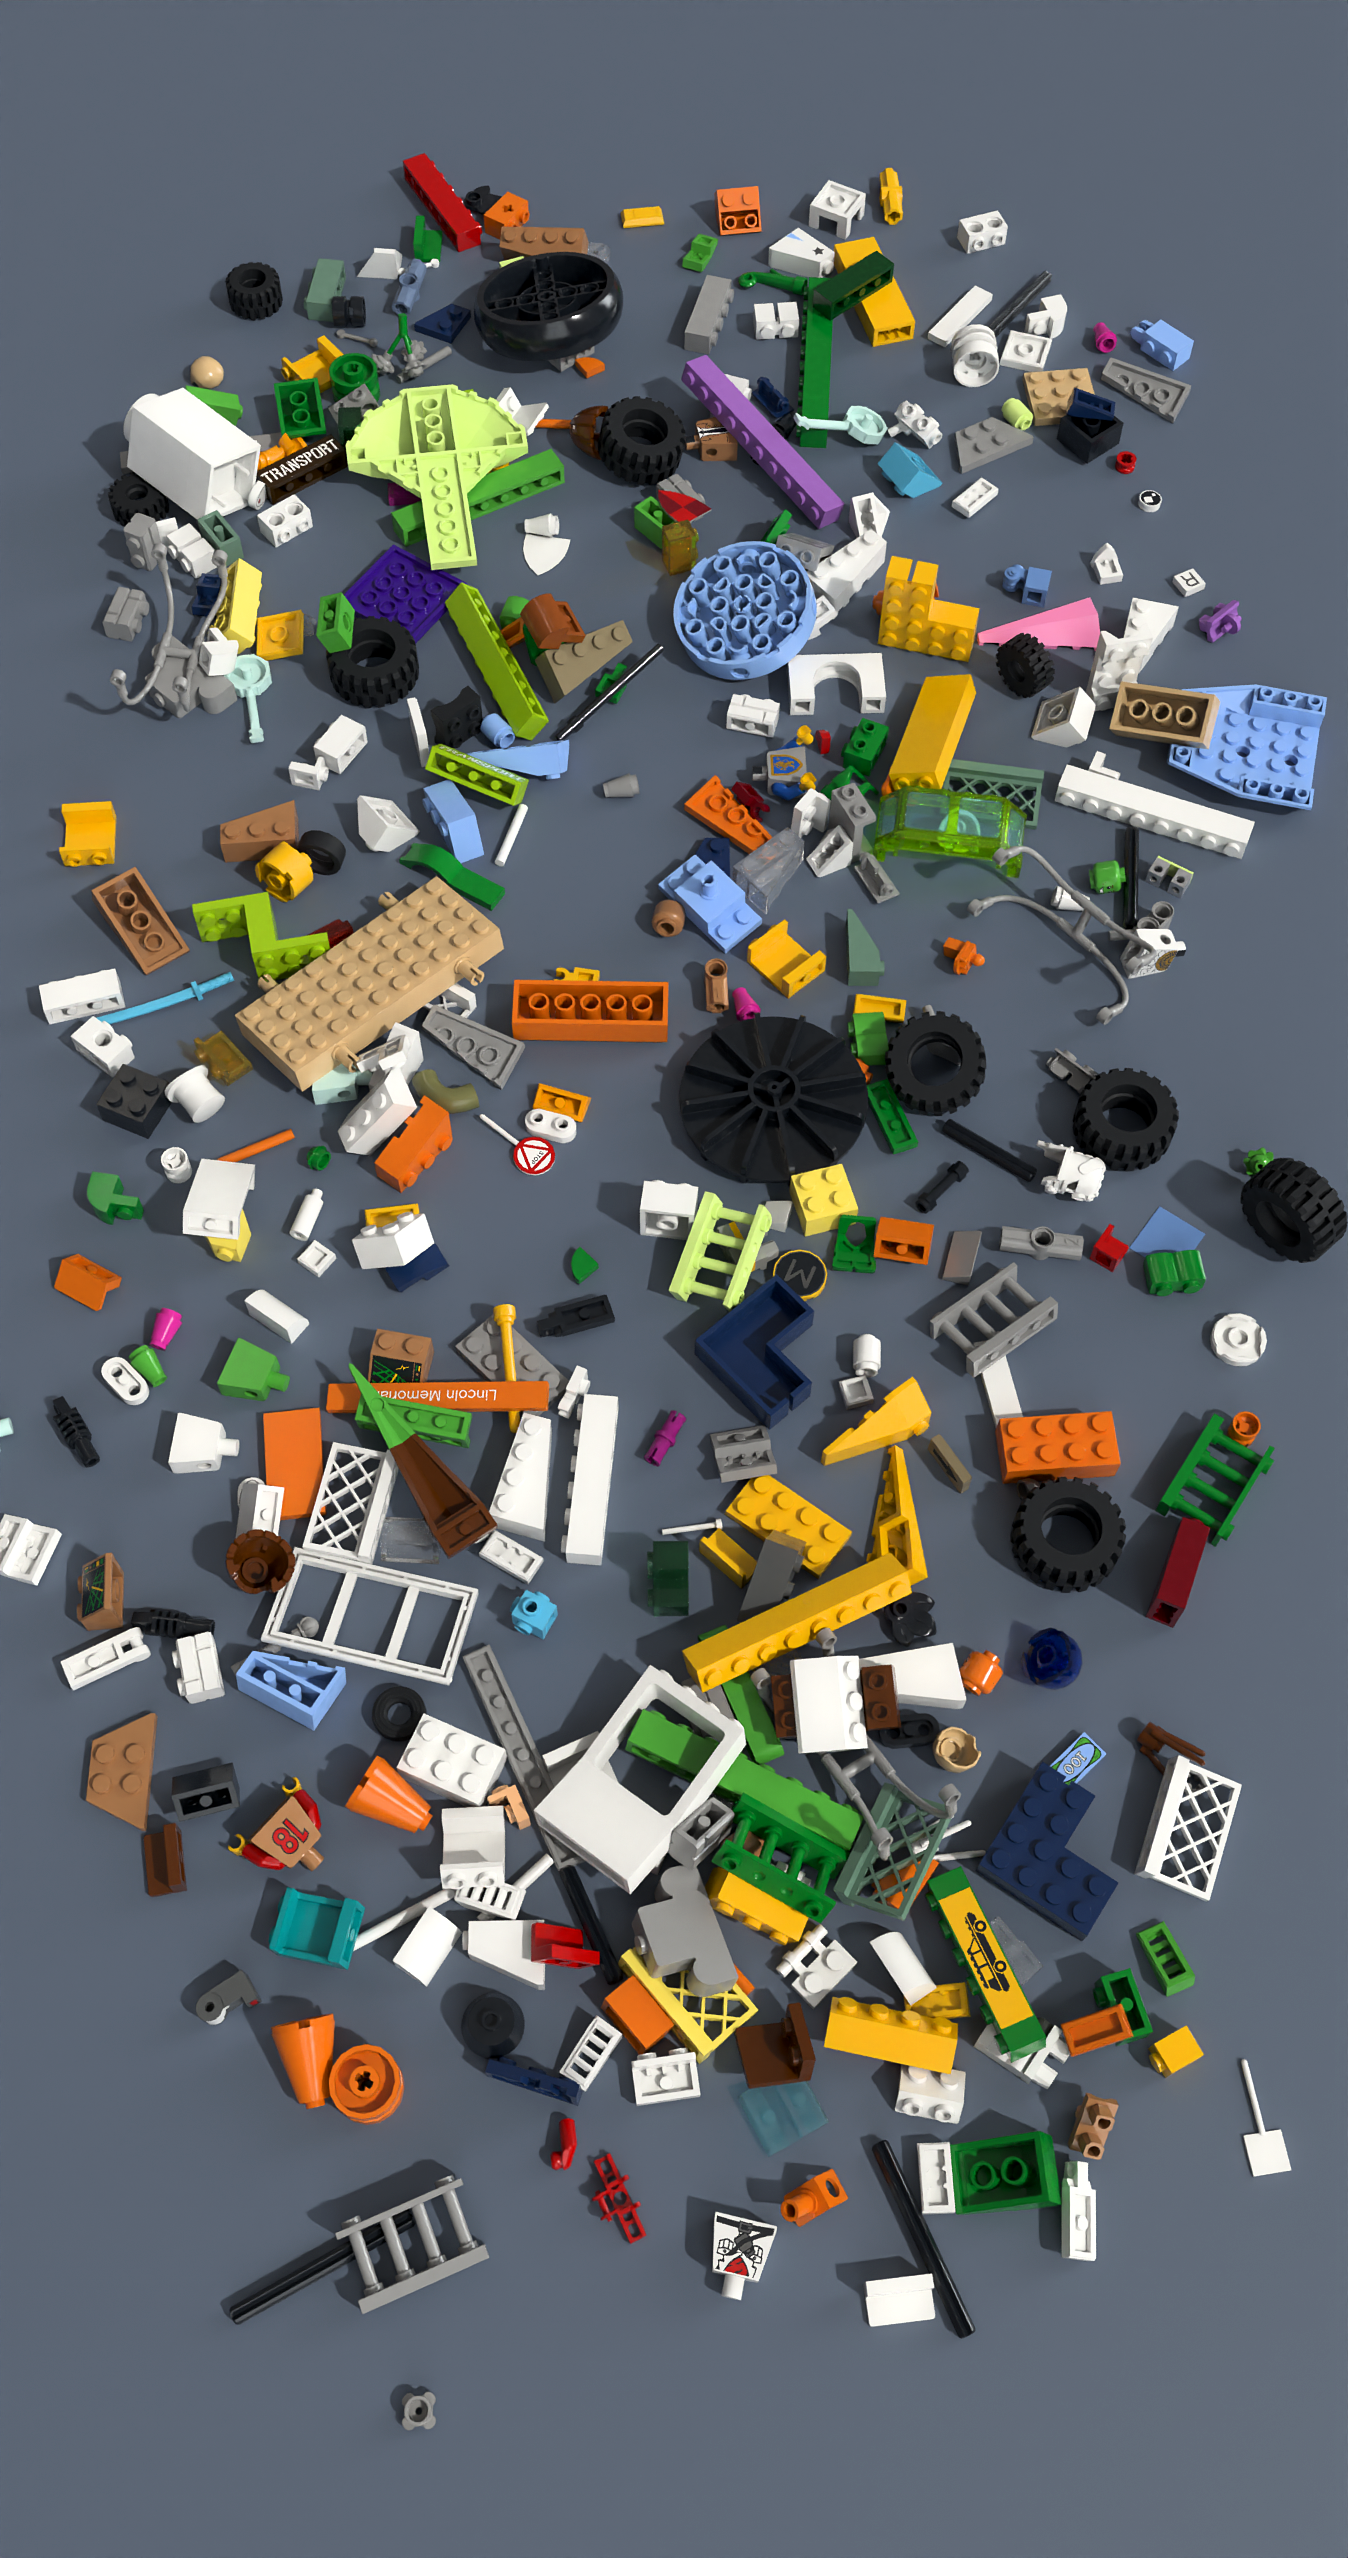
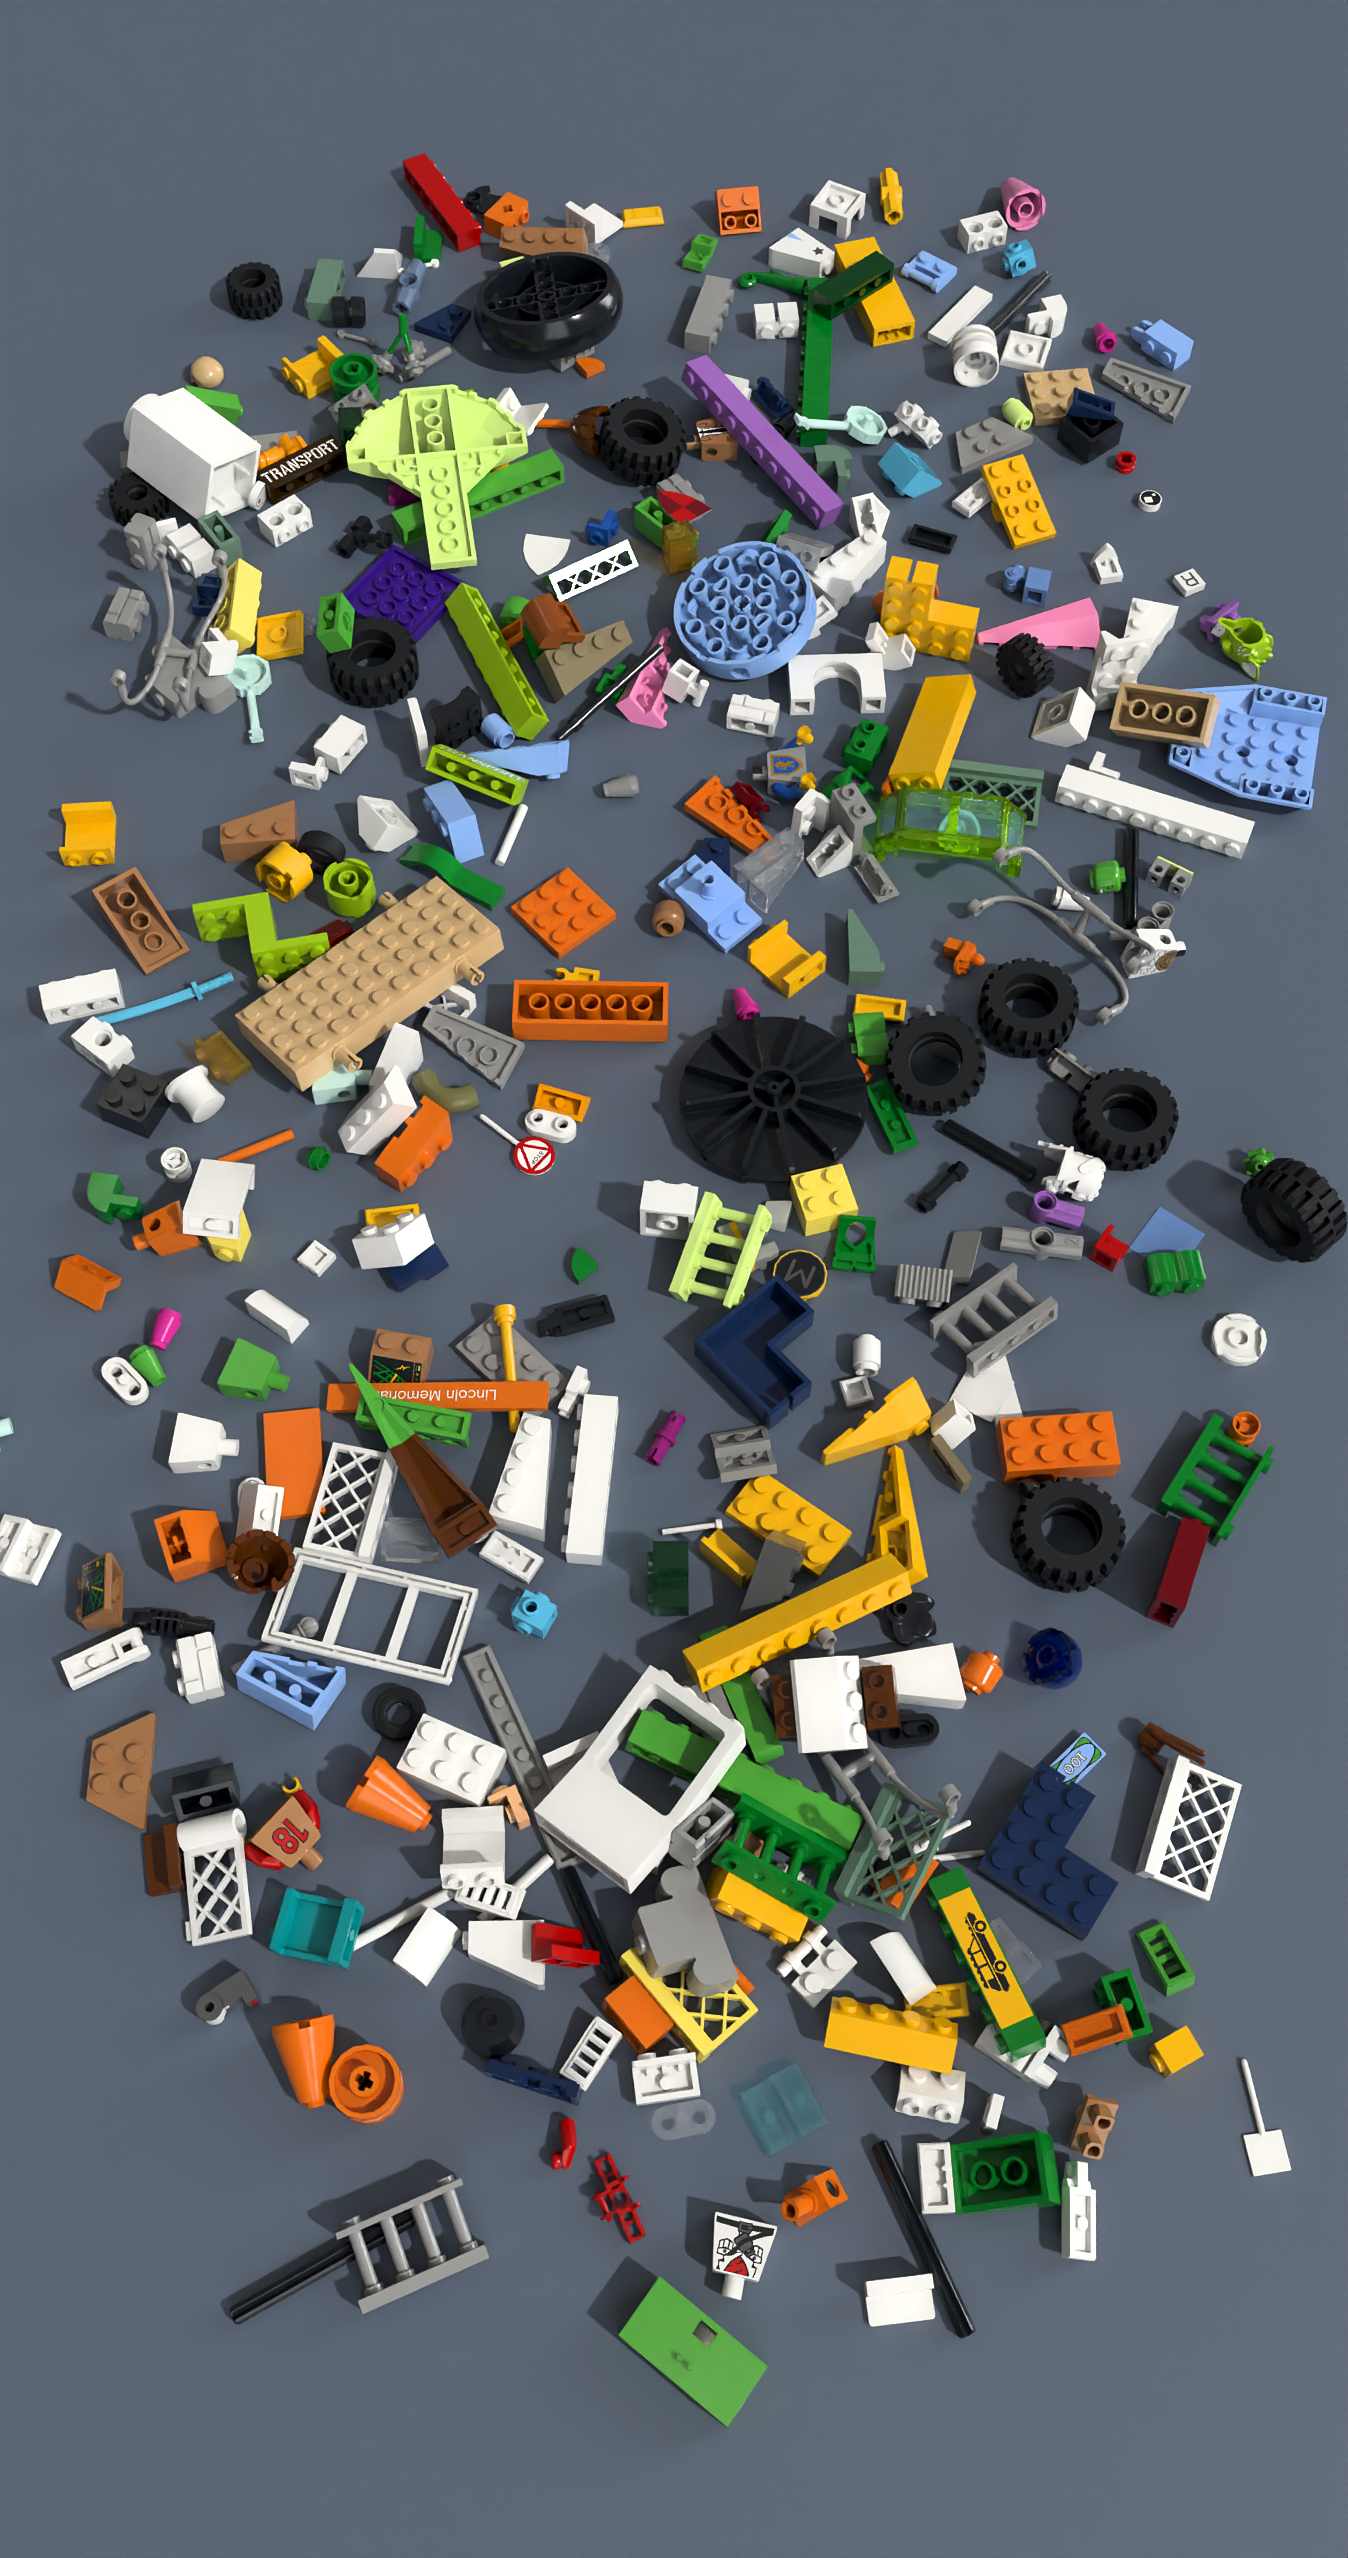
(75, 1431): black hinge -> none
(165, 1231): none -> orange torso
(191, 1543): none -> orange slope
(201, 1838): none -> white piece
(300, 408): green slope -> none
(307, 1215): white cylinder -> none
(349, 888): none -> lime brick
(361, 537): none -> black bar
(386, 1056): white plate -> none
(412, 2419): light grey plate -> none
(543, 525): white cone -> none
(563, 912): none -> orange plate
(584, 565): none -> fence
(594, 219): none -> white bracket
(603, 533): none -> blue bracket
(642, 698): none -> bright pink wedge
(682, 682): none -> white brick
(682, 2116): none -> clear plate
(693, 2351): none -> bright green brick
(716, 986): medium nougat piece -> none
(776, 2051): reddish brown bracket -> none
(823, 740): red tile -> none
(833, 462): none -> sand green brick
(896, 651): none -> white brick
(903, 1240): orange brick -> none
(922, 1285): none -> light grey brick
(929, 271): none -> light blue plate
(932, 539): none -> black tile
(952, 1423): none -> white panel
(955, 1750): tan hair -> none
(983, 1393): none -> white sticker
(992, 2113): none -> white tile
(1017, 502): none -> yellow plate
(1018, 258): none -> medium azure brick
(1021, 204): none -> bright pink cone
(1031, 981): none -> black tyre
(1056, 1211): none -> medium lavender piece
(1247, 646): none -> lime piece

